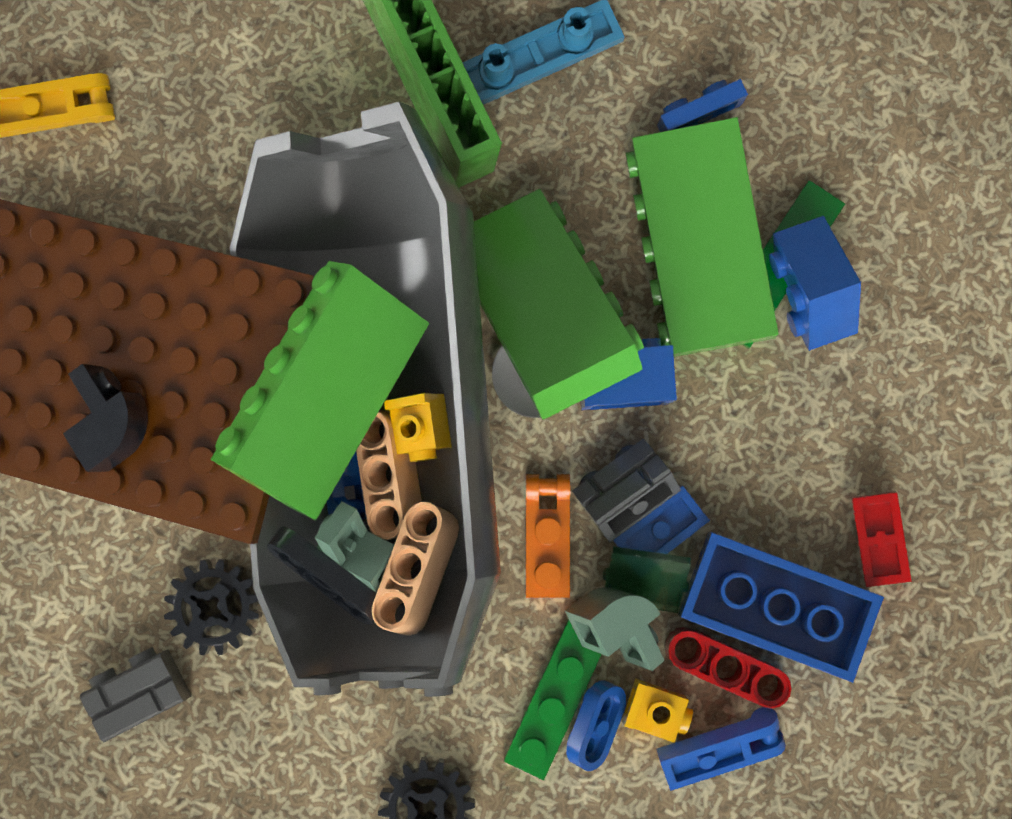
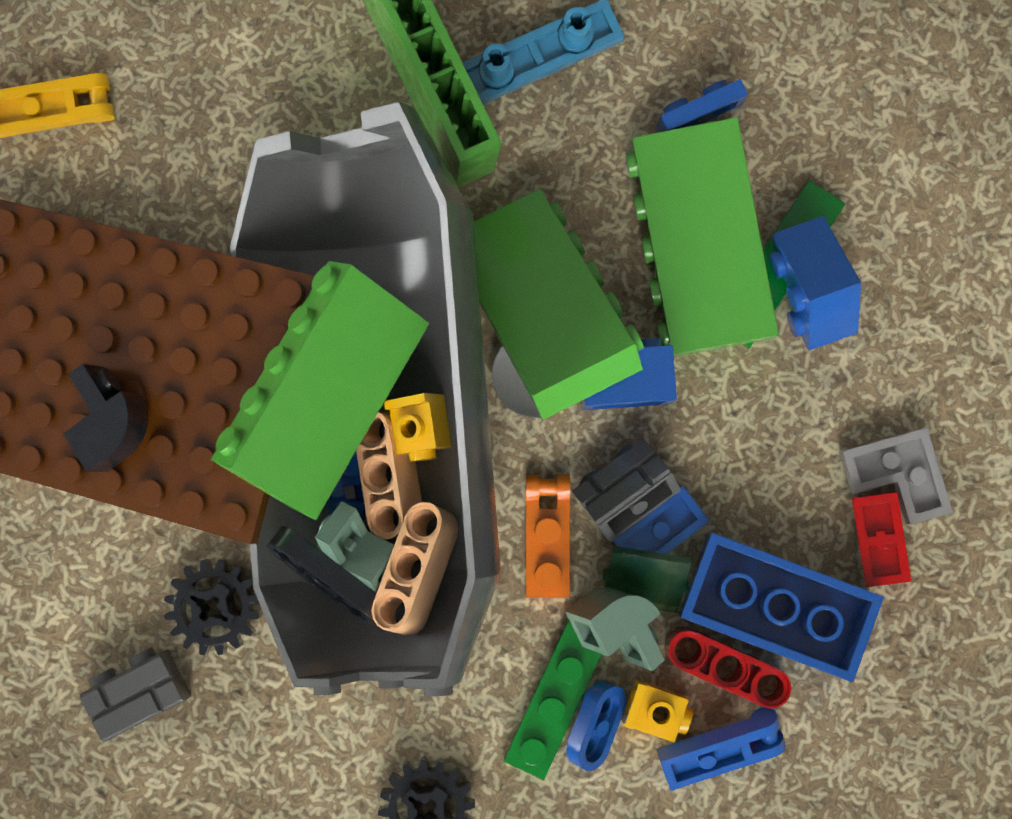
(909, 464): none -> light grey plate

